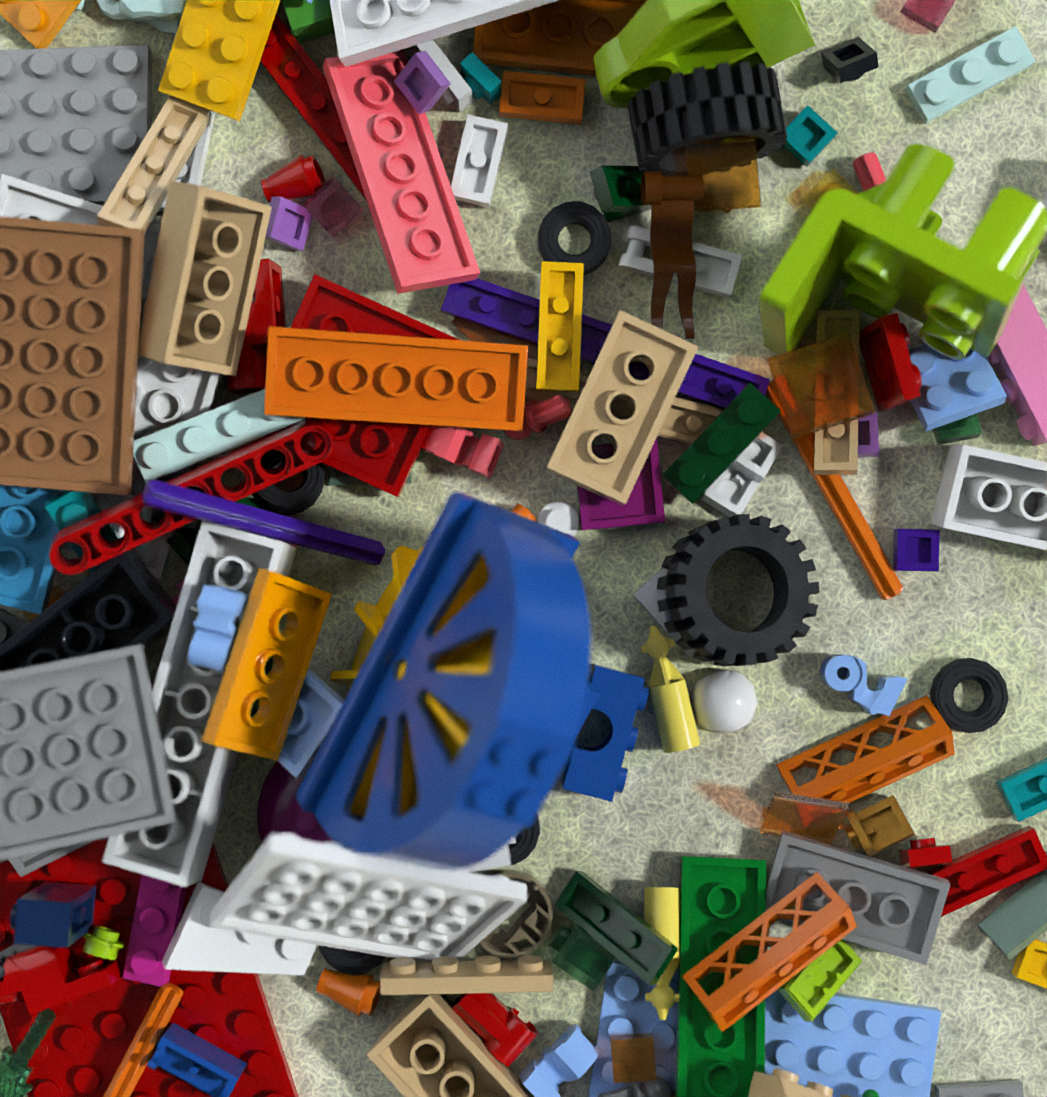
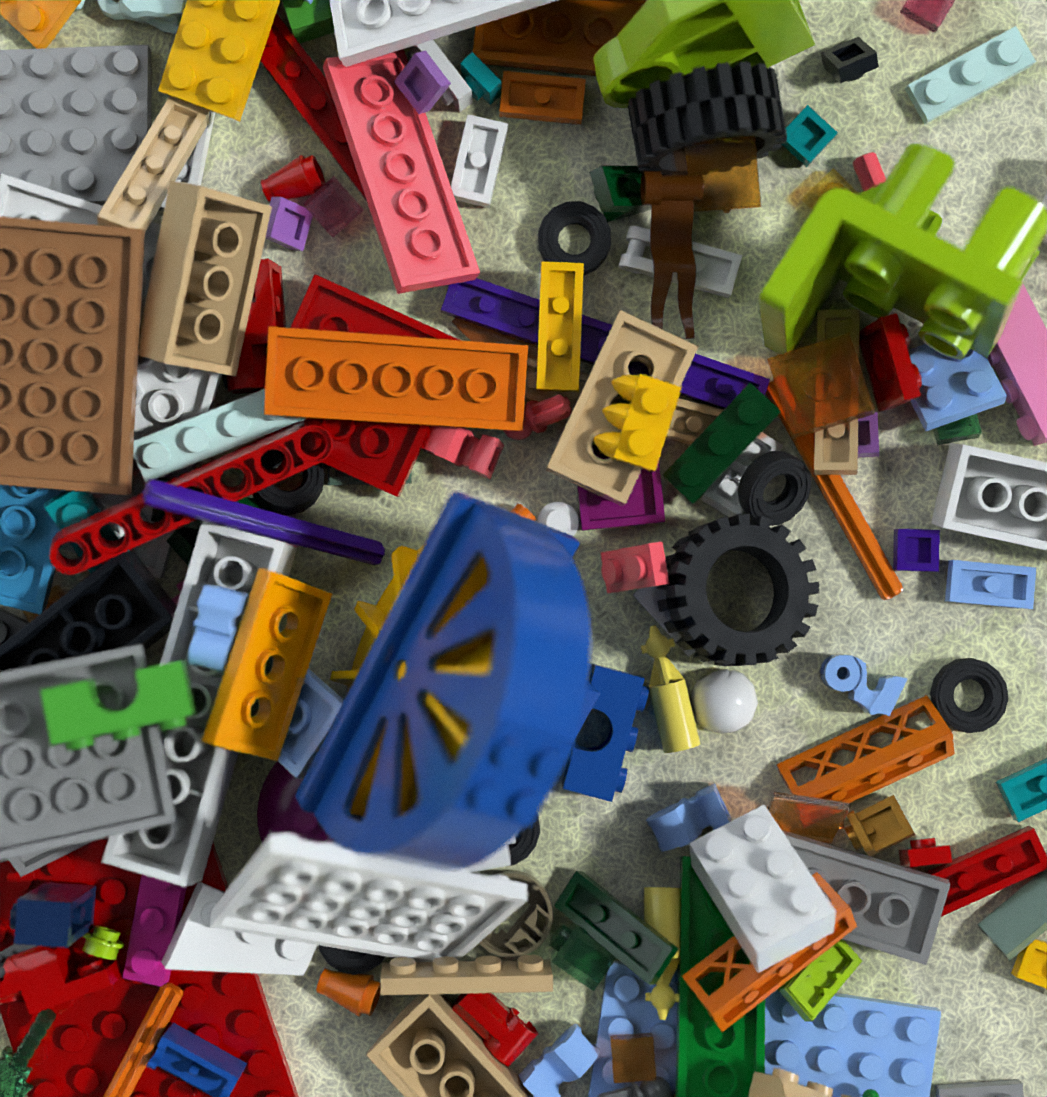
(78, 714): none -> bright green arch
(634, 567): none -> coral plate
(642, 422): none -> yellow plate
(686, 819): none -> light blue leg
(762, 888): none -> white brick
(763, 471): none -> black tyre
(990, 584): none -> light blue plate

